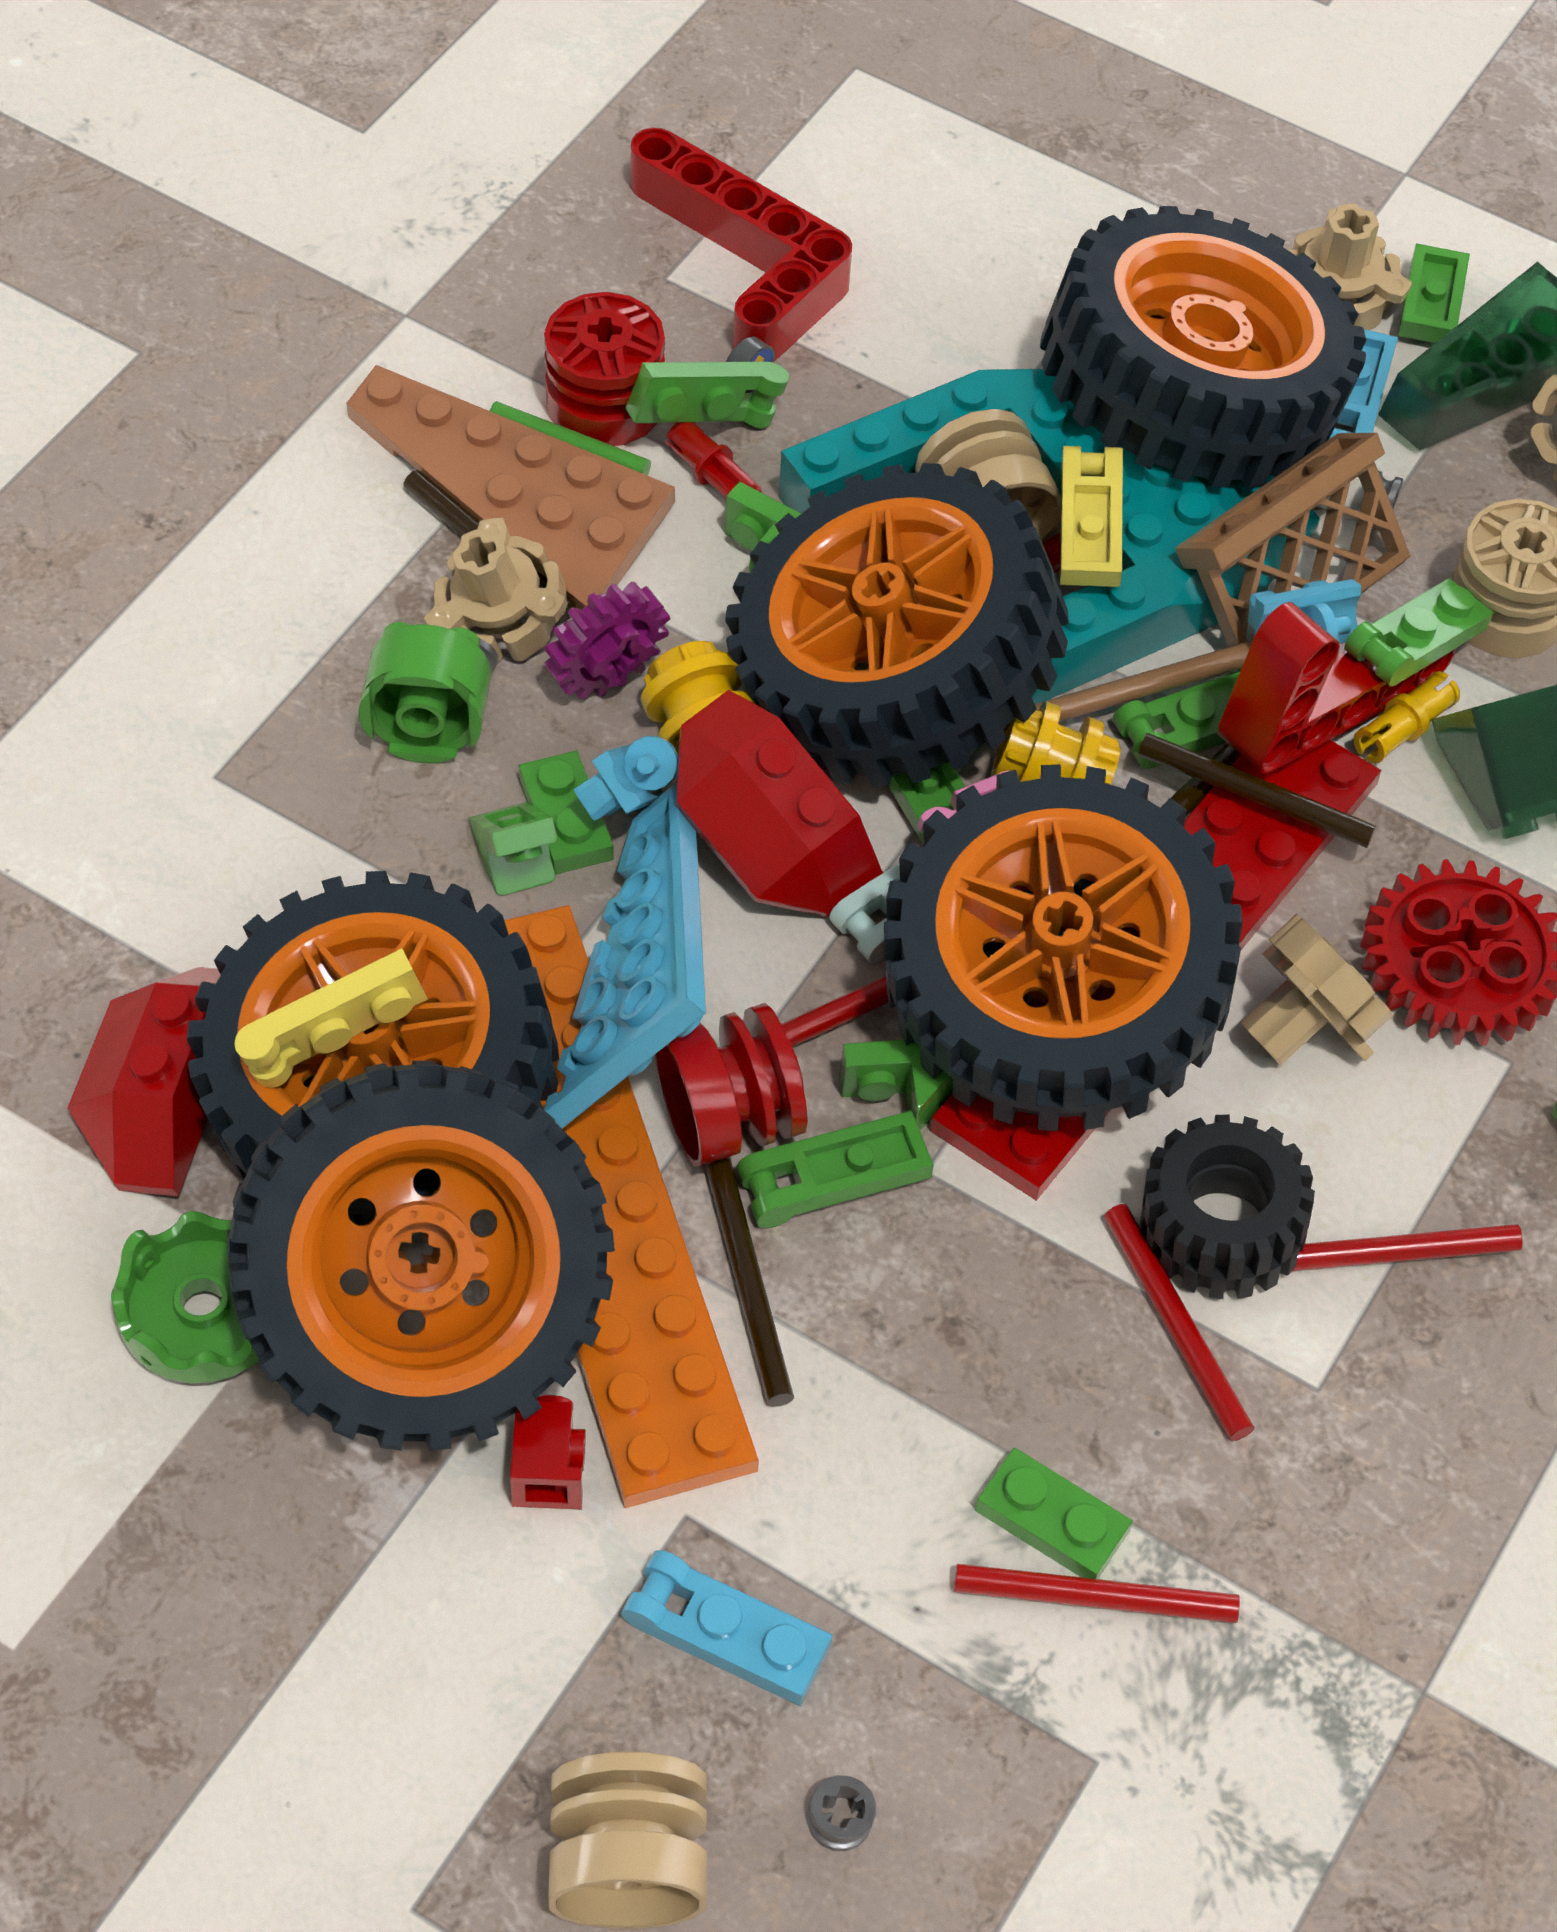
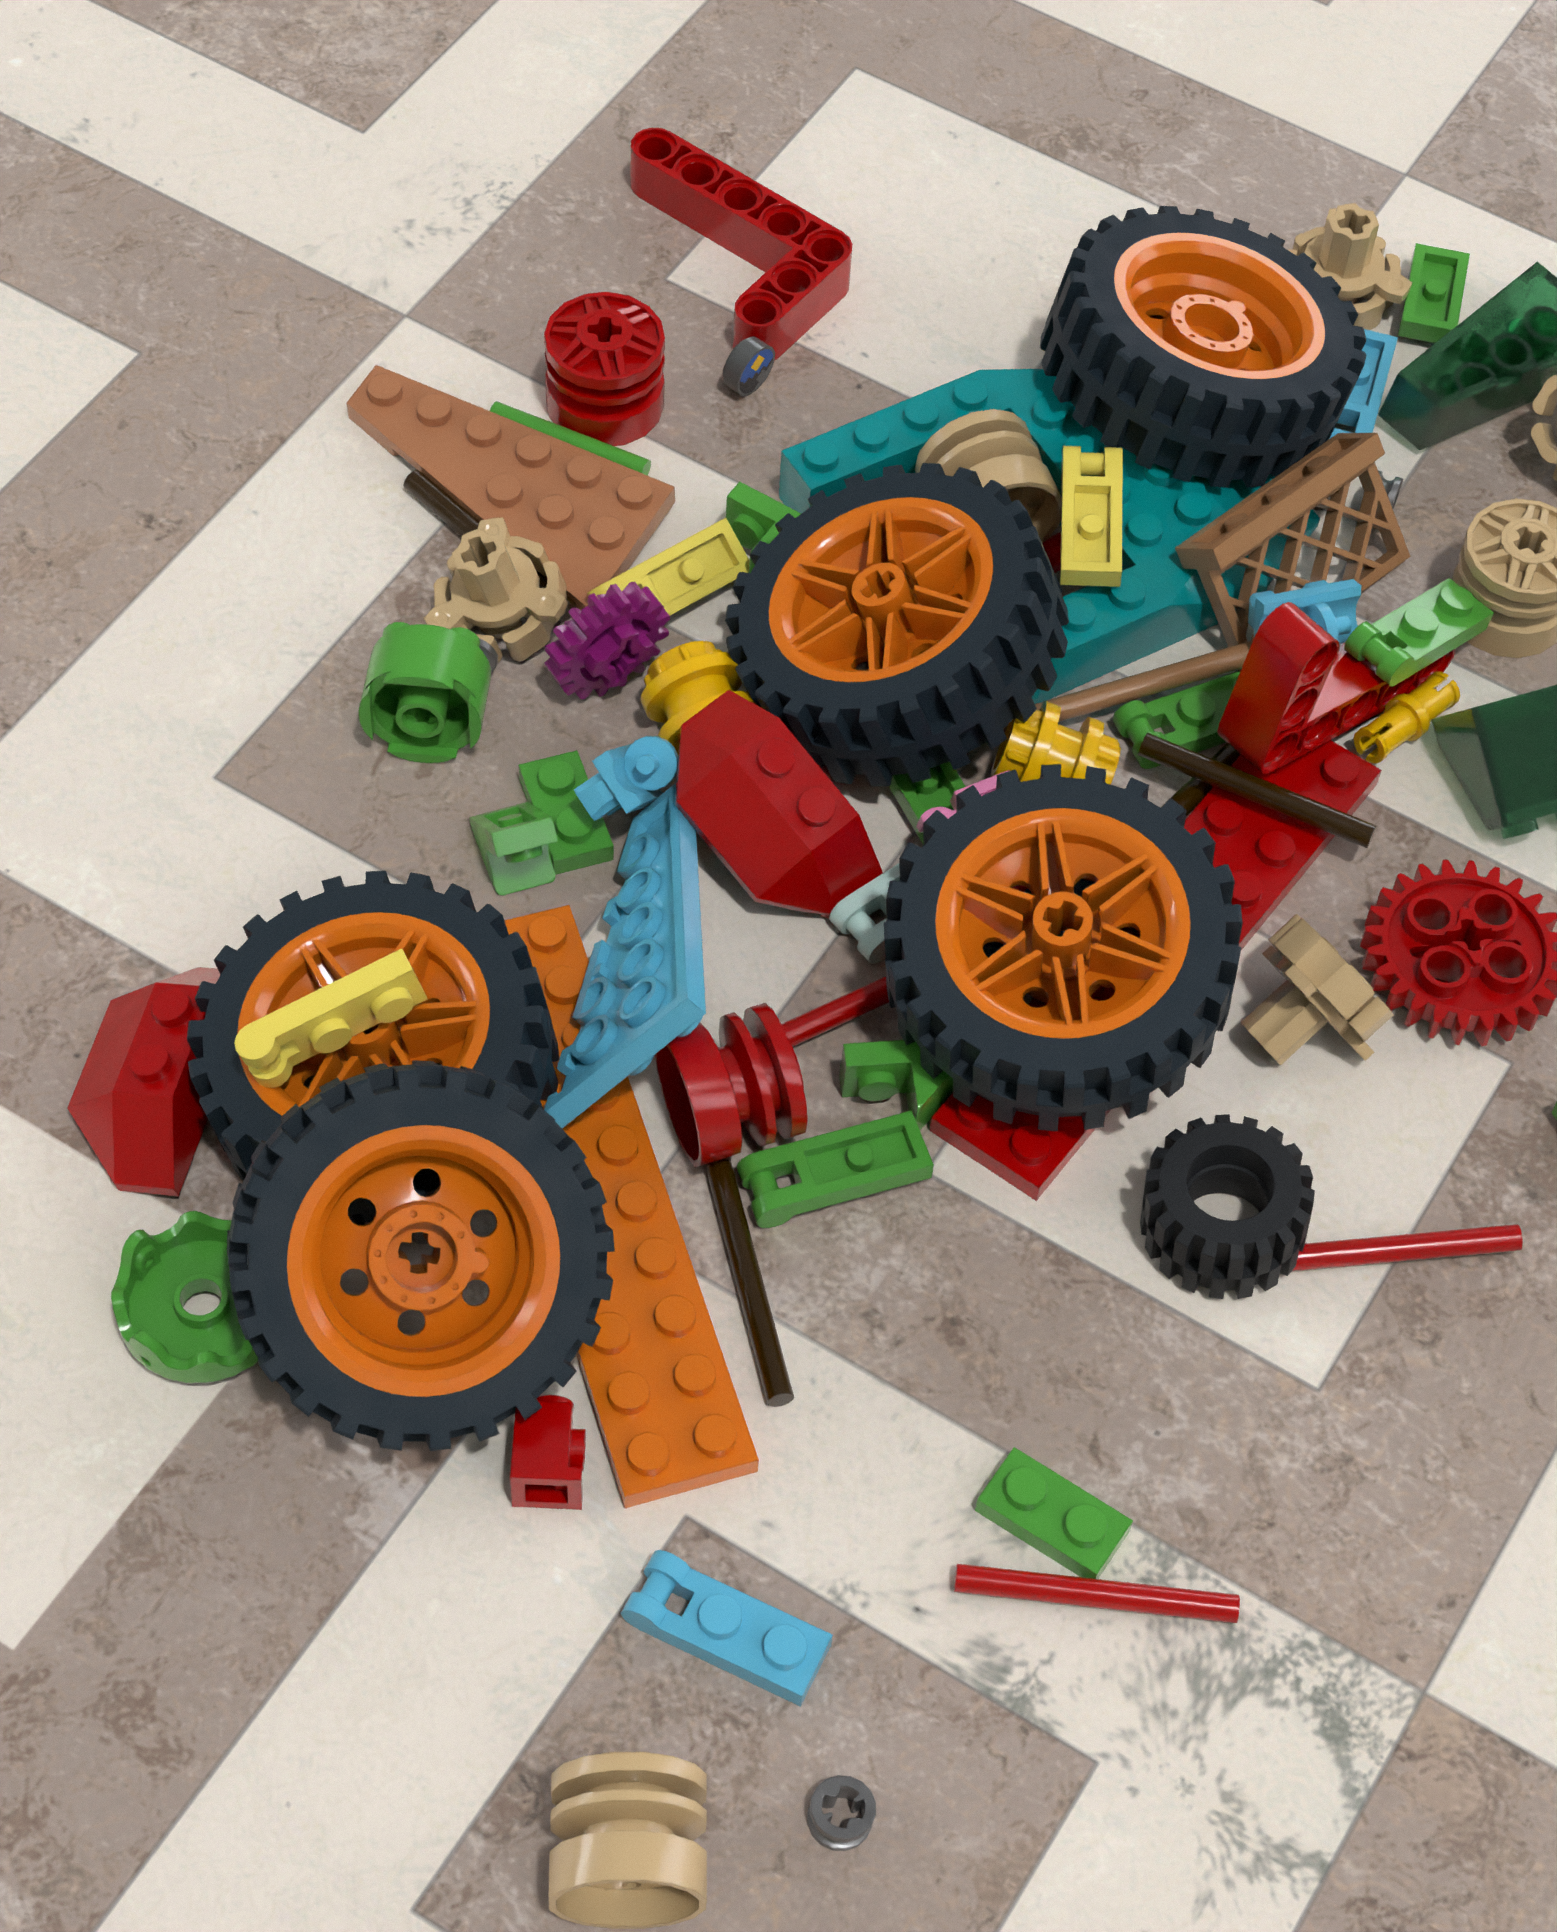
(688, 568): none -> light yellow plate
(707, 392): bright green plate -> none
(709, 460): red axle -> none
(1179, 1323): red bar -> none

